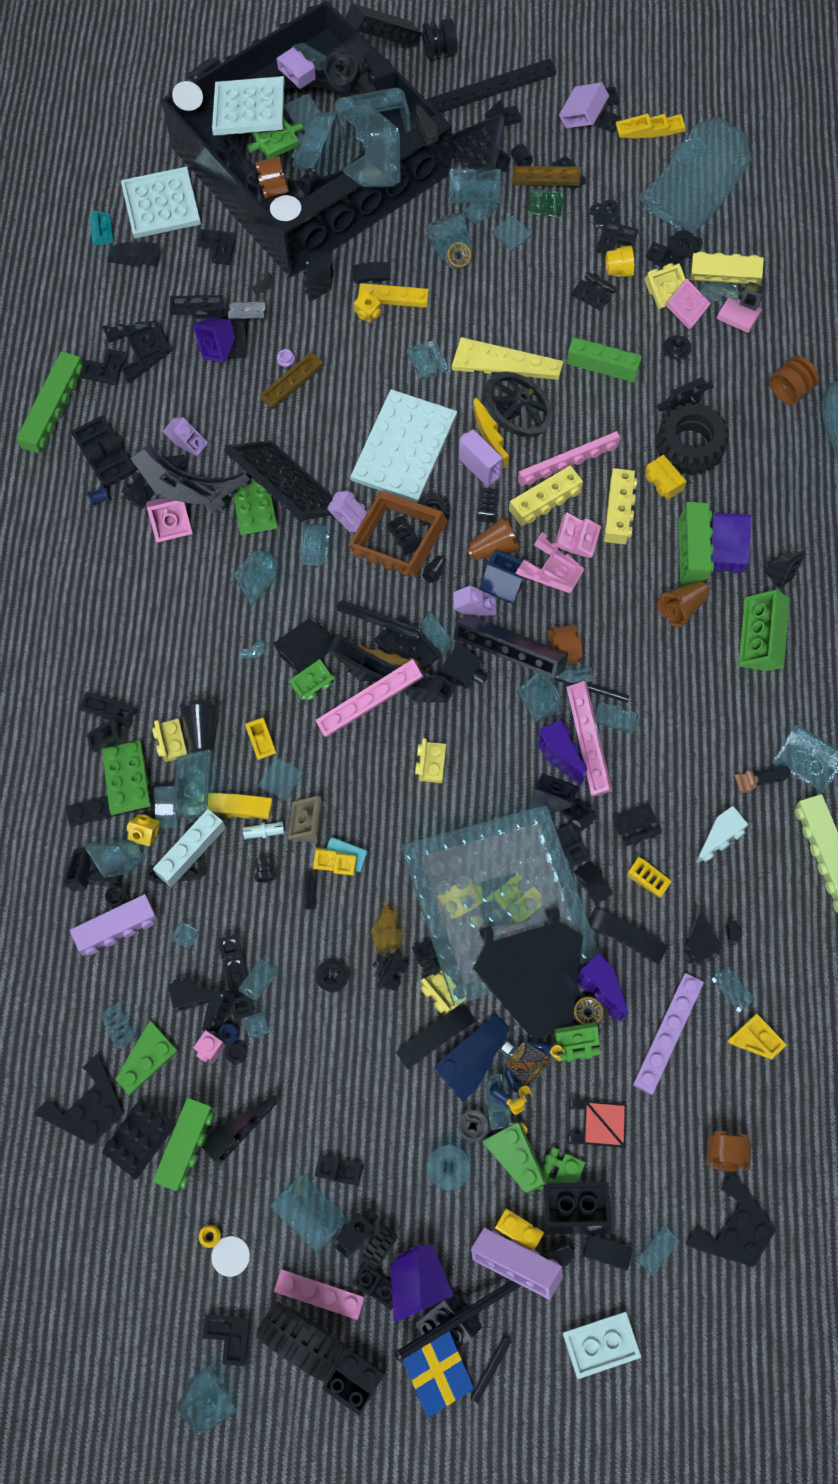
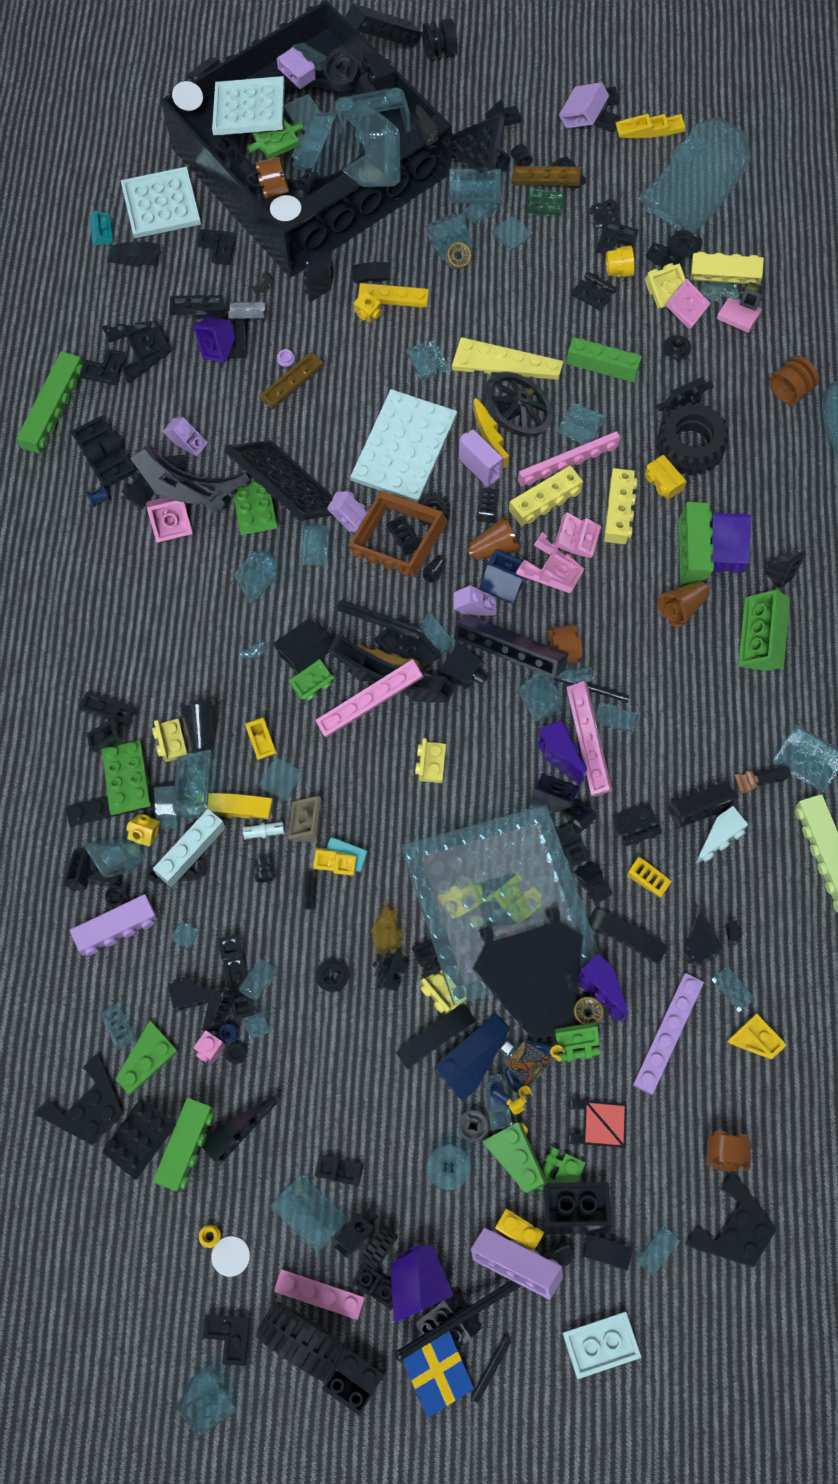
(493, 86): black plate -> none
(581, 424): none -> clear light blue slope
(702, 804): none -> black slope

